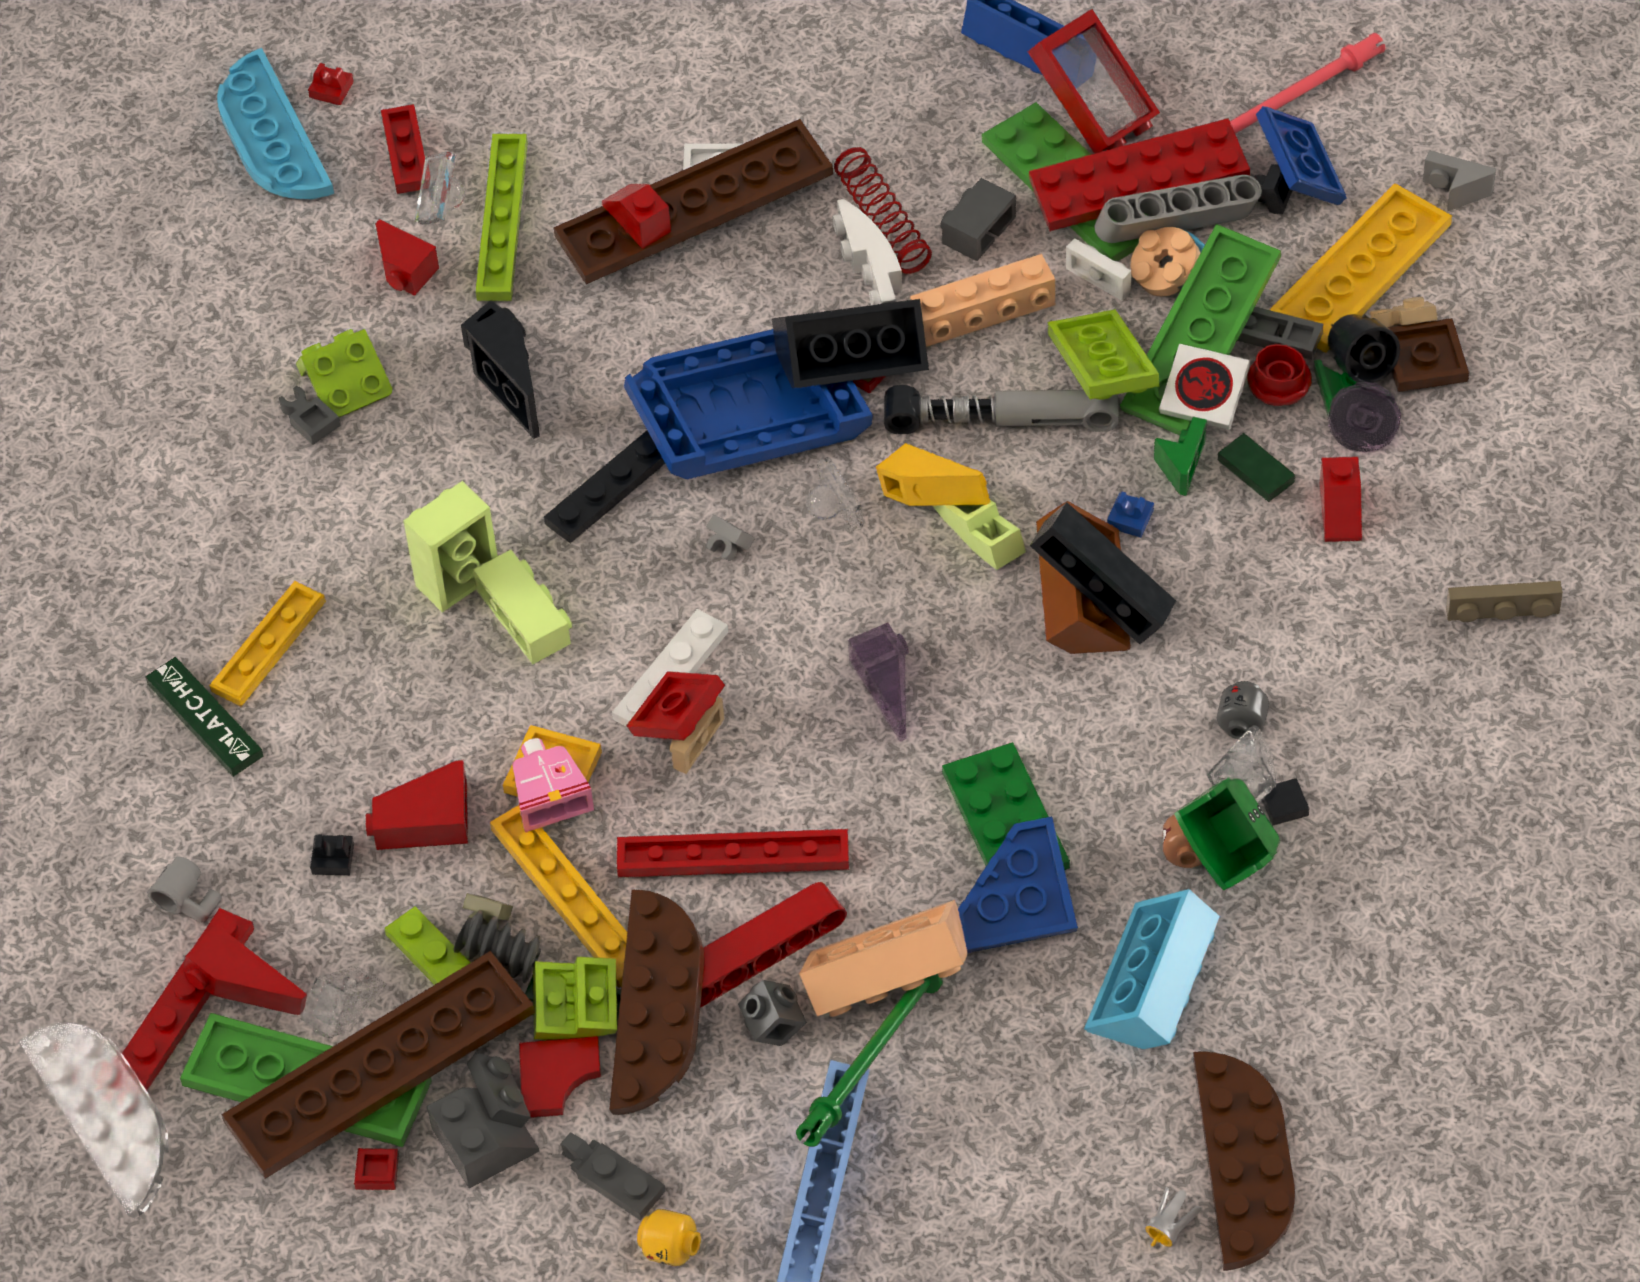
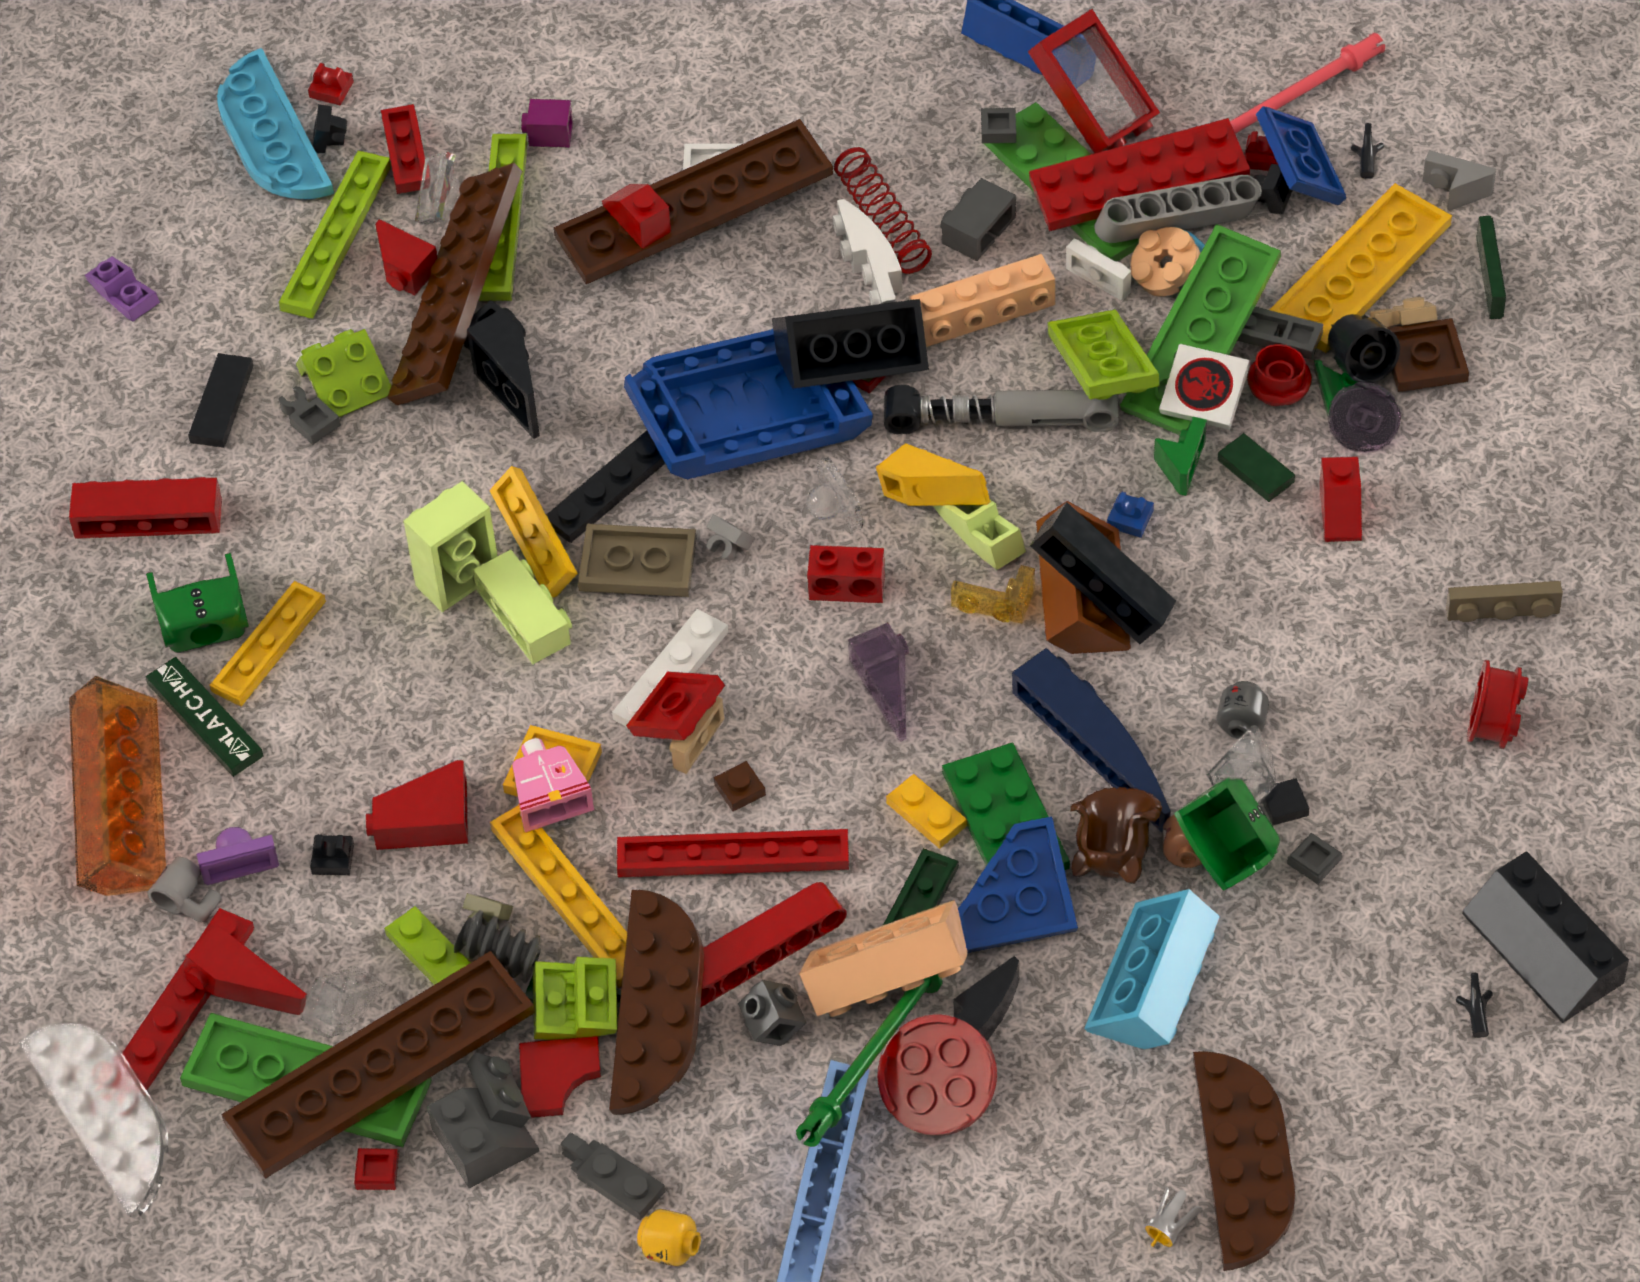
(116, 788): none -> clear orange slope
(121, 289): none -> medium lavender slope
(145, 507): none -> red brick
(200, 611): none -> green piece
(221, 400): none -> black tile
(237, 856): none -> medium lavender tile
(328, 129): none -> black tile
(334, 234): none -> lime plate
(455, 285): none -> reddish brown plate
(533, 531): none -> yellow plate
(548, 123): none -> magenta brick
(637, 560): none -> dark tan plate
(739, 786): none -> reddish brown plate
(846, 574): none -> red brick
(924, 885): none -> dark green tile
(926, 811): none -> yellow plate
(937, 1075): none -> red tile
(989, 998): none -> black slope
(990, 602): none -> clear yellow bracket
(998, 125): none -> dark grey plate
(1085, 724): none -> dark blue slope
(1114, 832): none -> reddish brown hair
(1258, 152): none -> red tile
(1314, 858): none -> dark grey tile
(1367, 153): none -> black bar
(1476, 1007): none -> black bar
(1491, 267): none -> dark green tile
(1495, 705): none -> red wheel
(1546, 937): none -> slope

